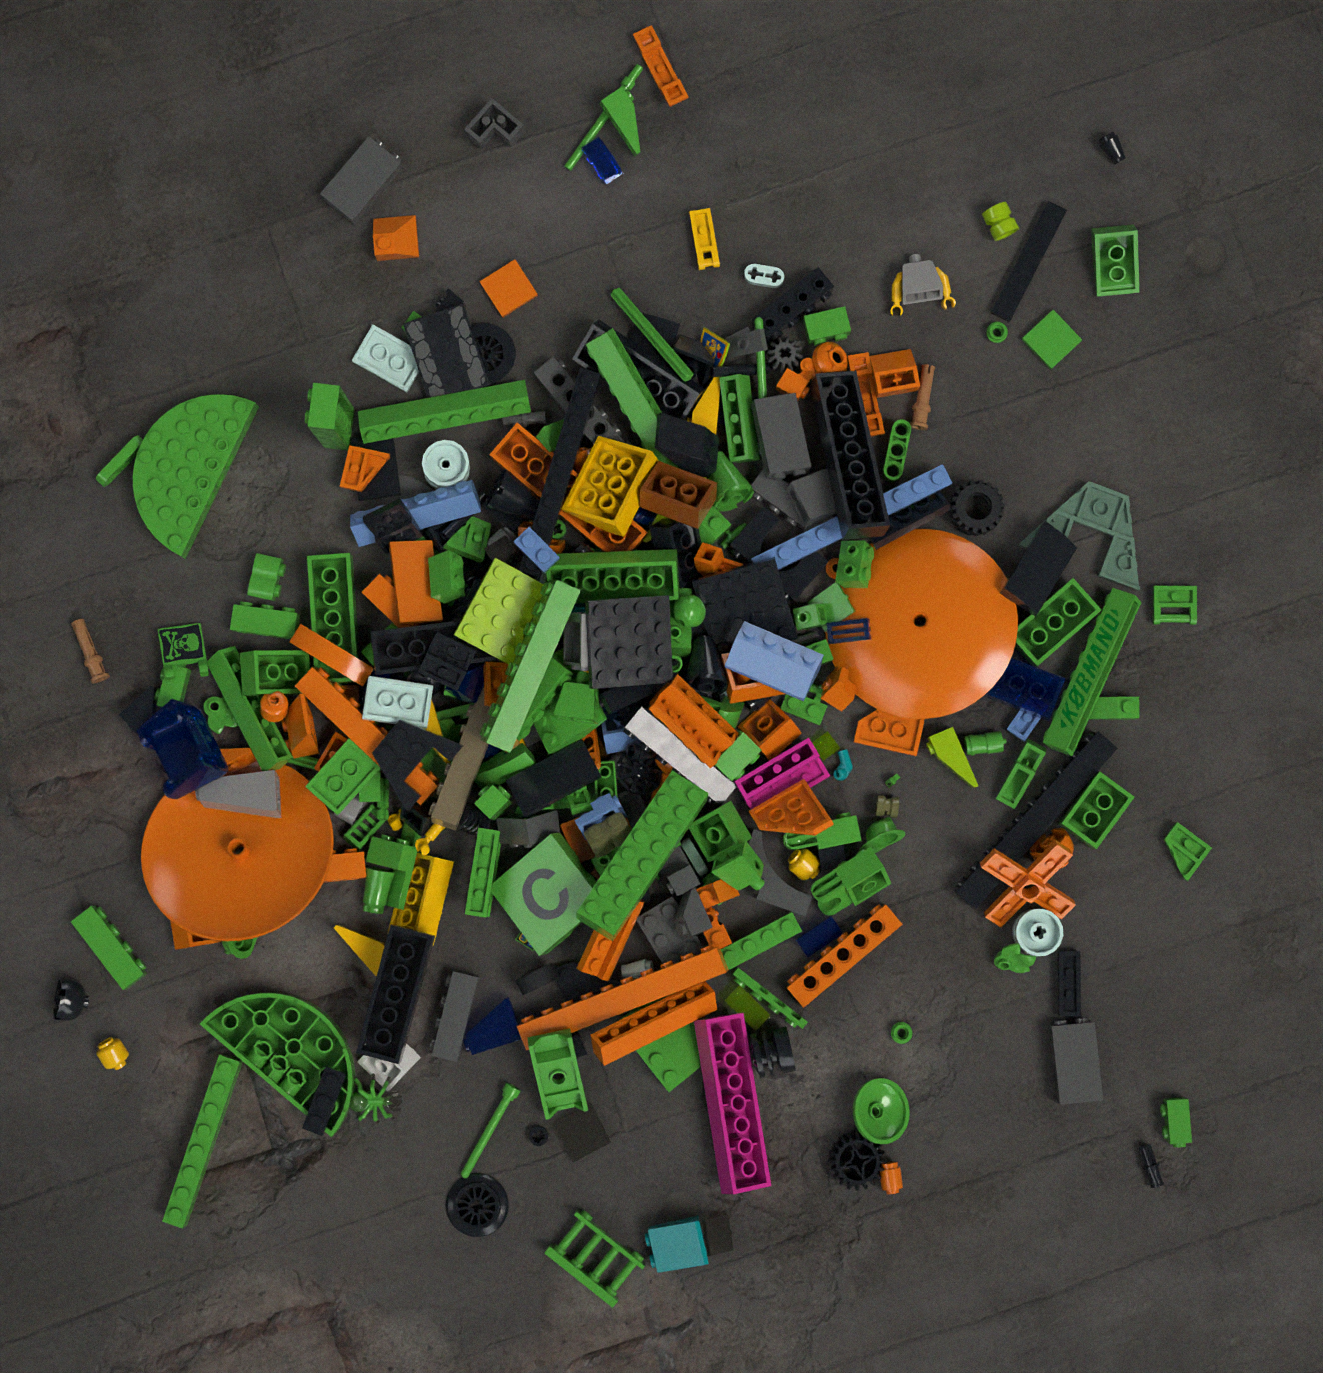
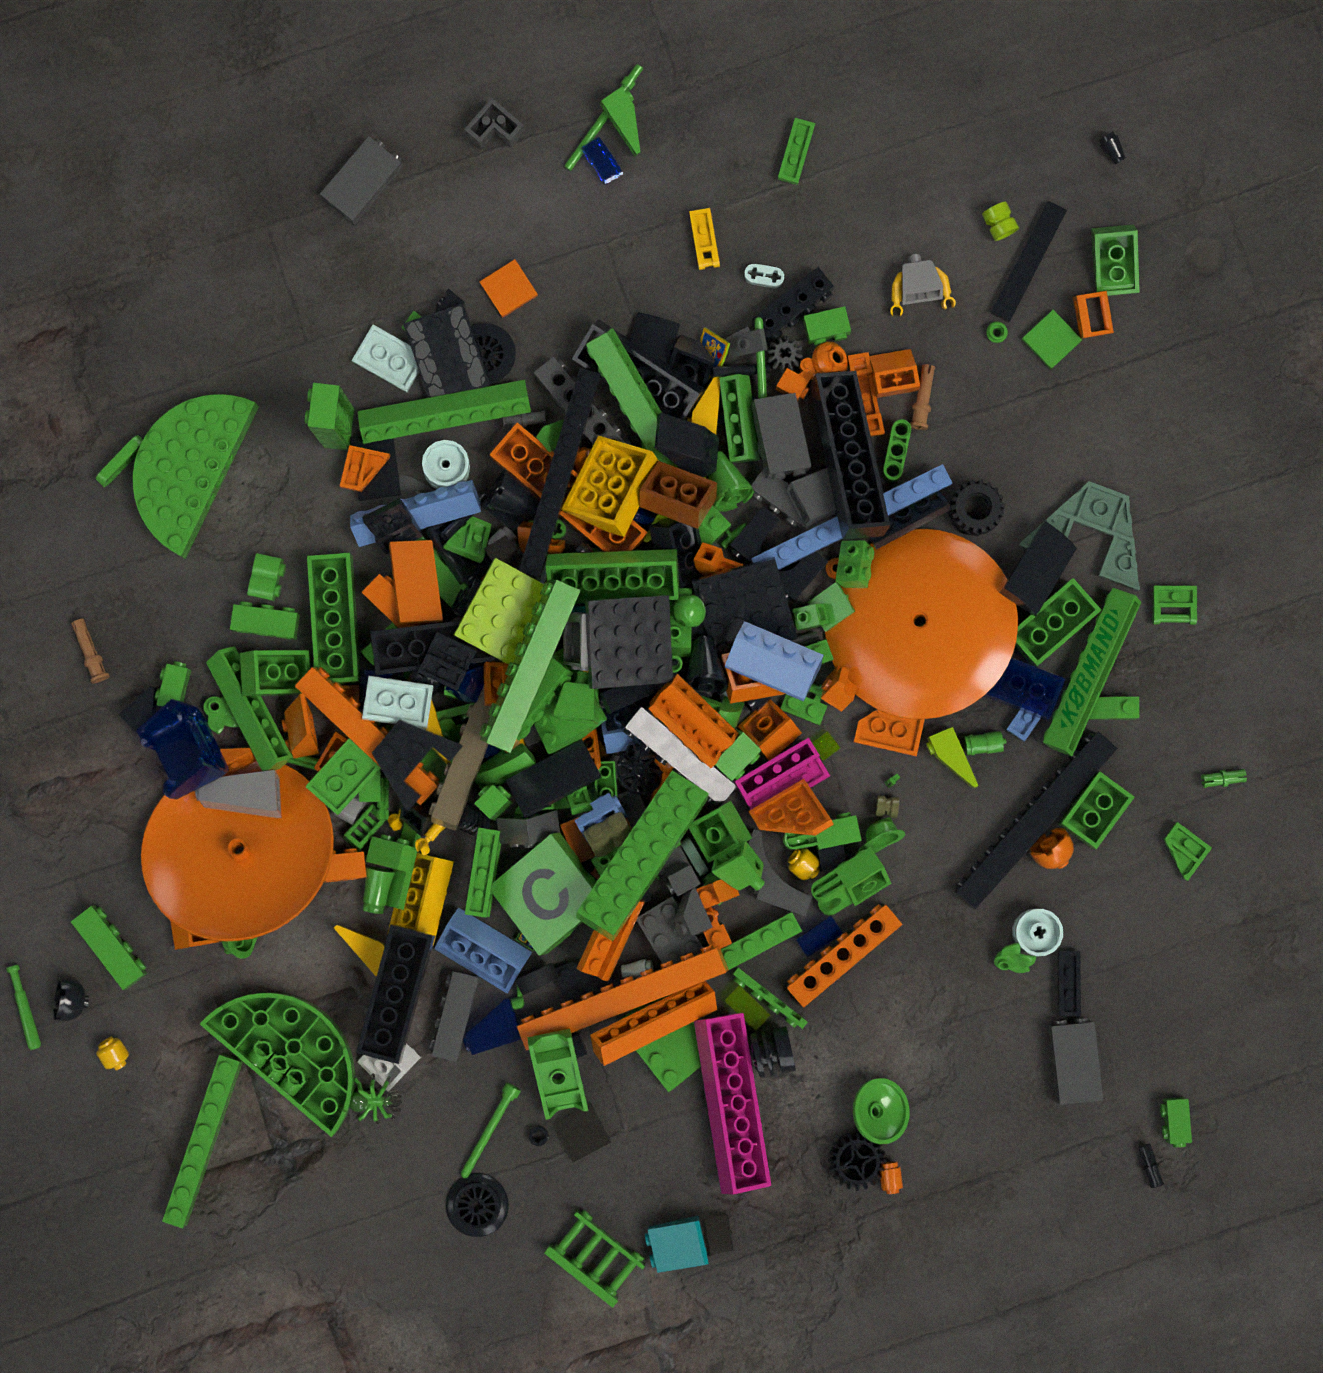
(28, 1024): none -> bright green piece
(182, 646): flag -> none
(274, 706): orange head -> none
(324, 1101): black plate -> none
(331, 655): orange slope -> none
(395, 238): orange slope -> none
(446, 576): bright green brick -> none
(482, 950): none -> medium blue slope
(518, 1002): none -> bright green hand
(536, 550): medium blue plate -> none
(652, 334): bright green axle -> none
(659, 66): orange slope -> none
(796, 151): none -> bright green plate
(844, 767): teal arm -> none
(865, 629): clear blue tile -> none
(908, 1032): bright green plate -> none
(1018, 877): orange piece -> none
(1021, 773): bright green slope -> none
(1083, 317): none -> orange tile
(1223, 778): none -> bright green pin

